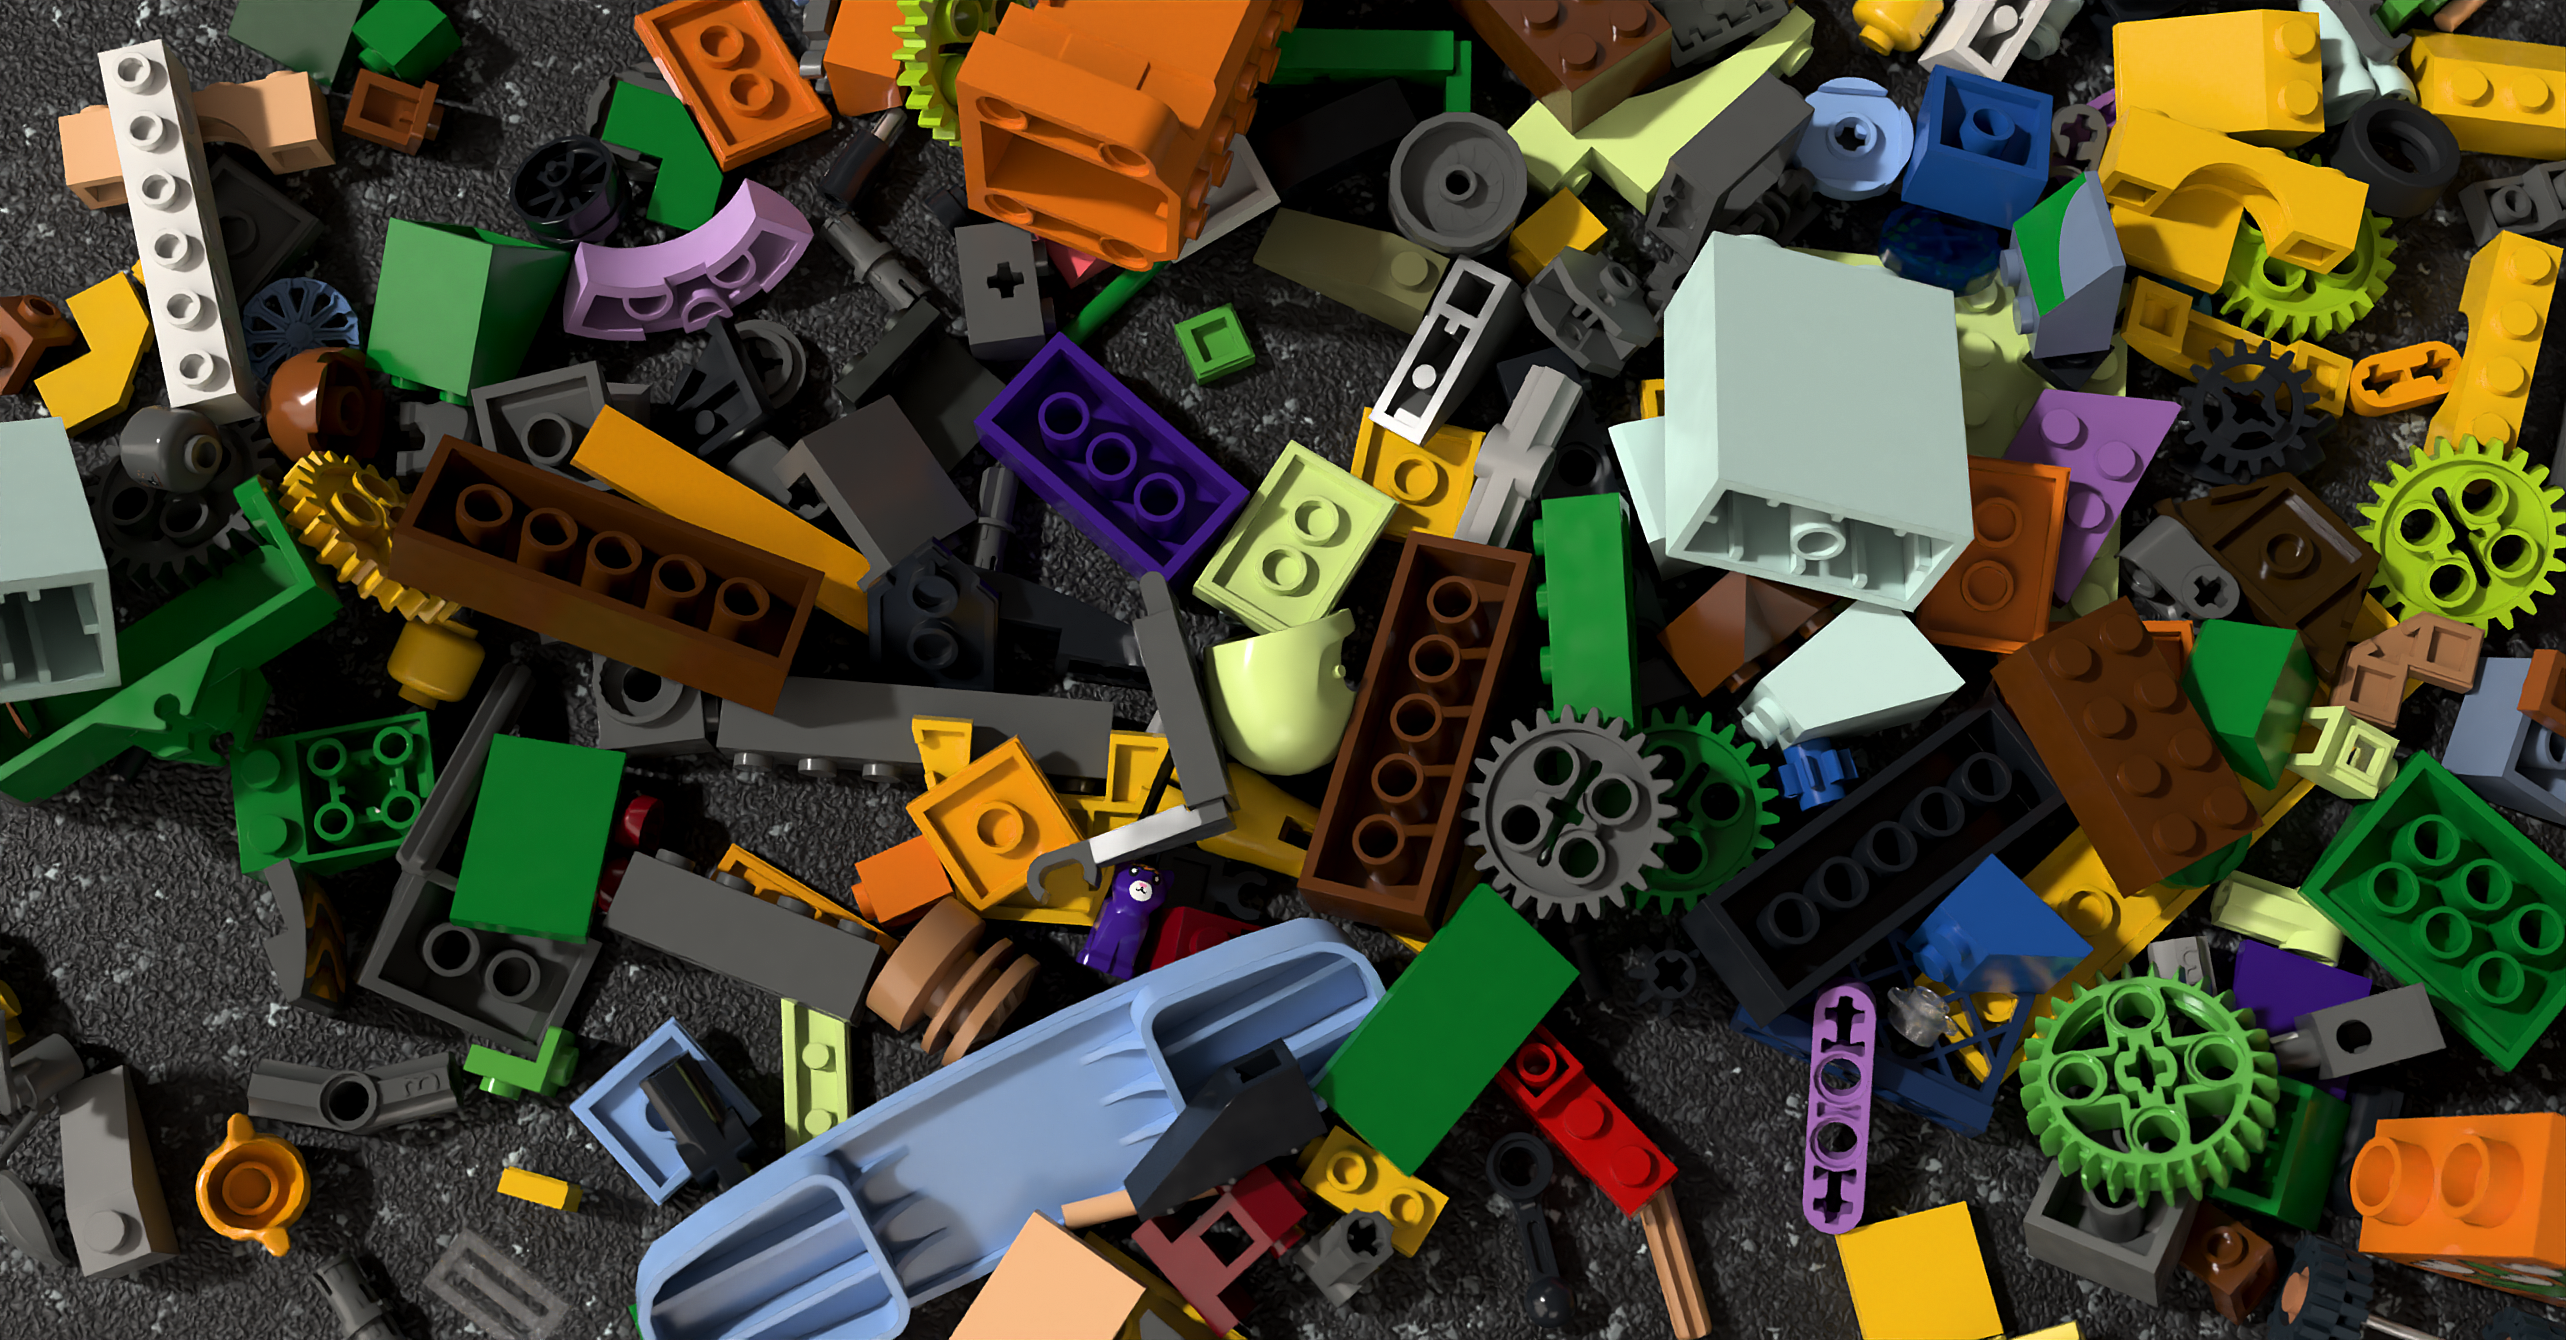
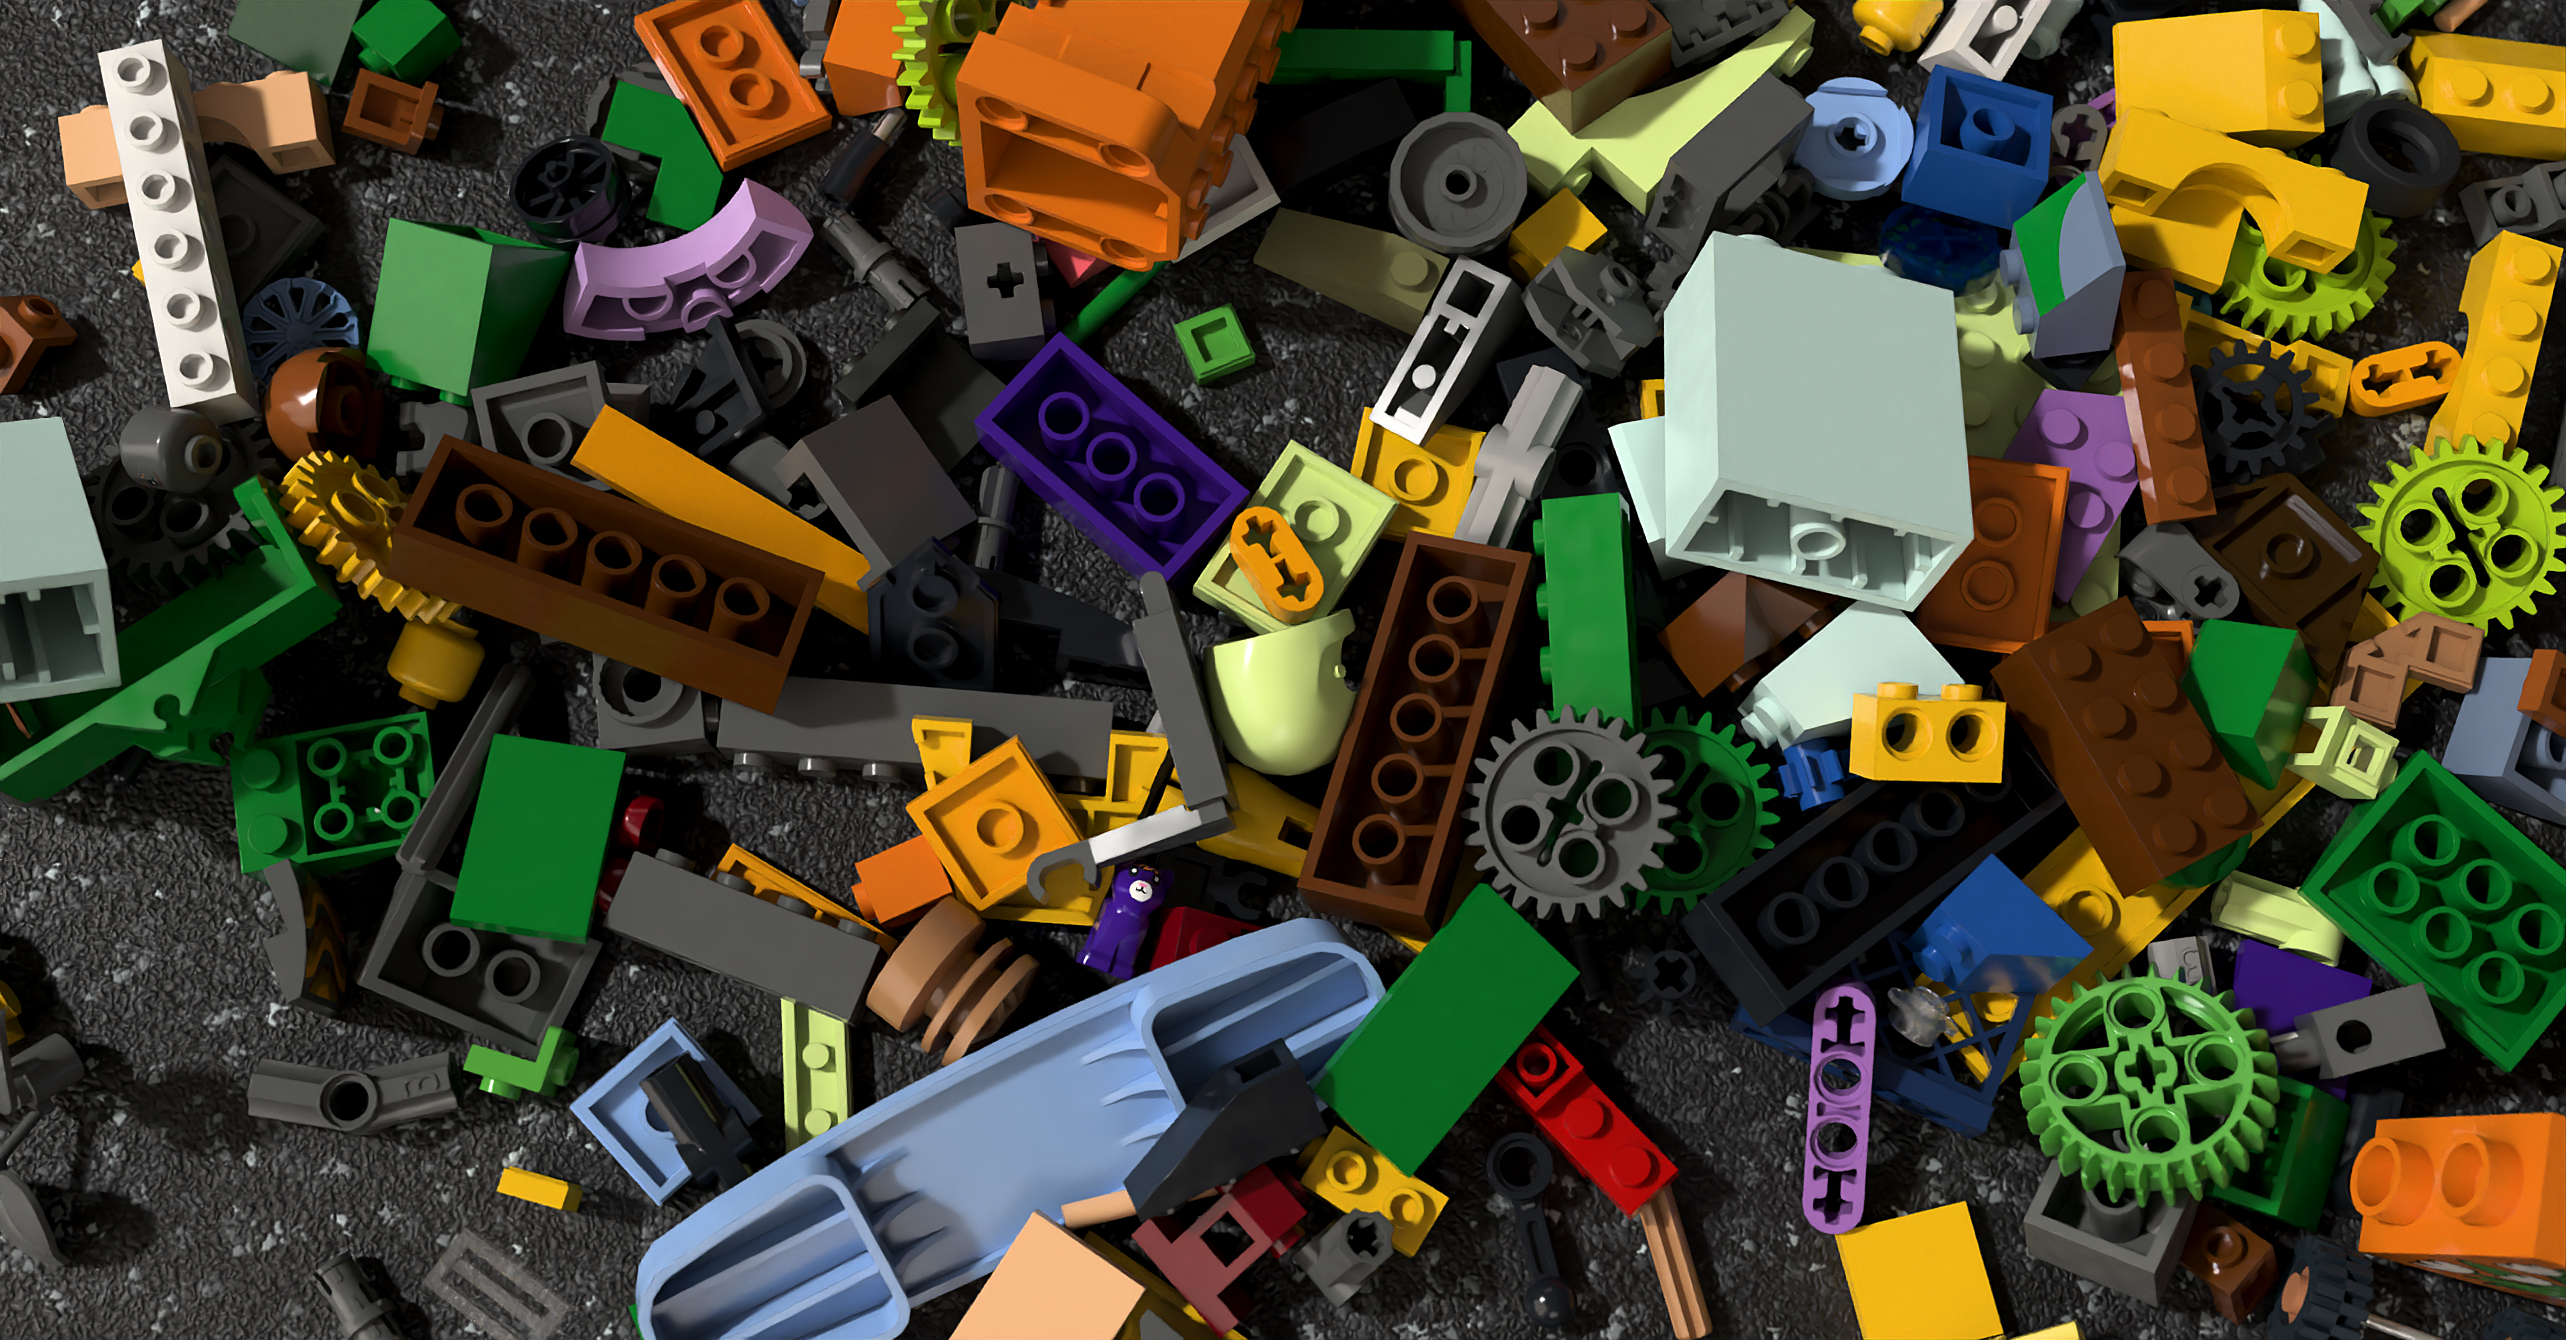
(101, 380): yellow tile -> none
(112, 1179): light grey slope -> none
(253, 1187): light orange hair -> none
(1287, 556): none -> light orange beam
(1926, 745): none -> yellow brick
(2161, 400): none -> dark orange plate

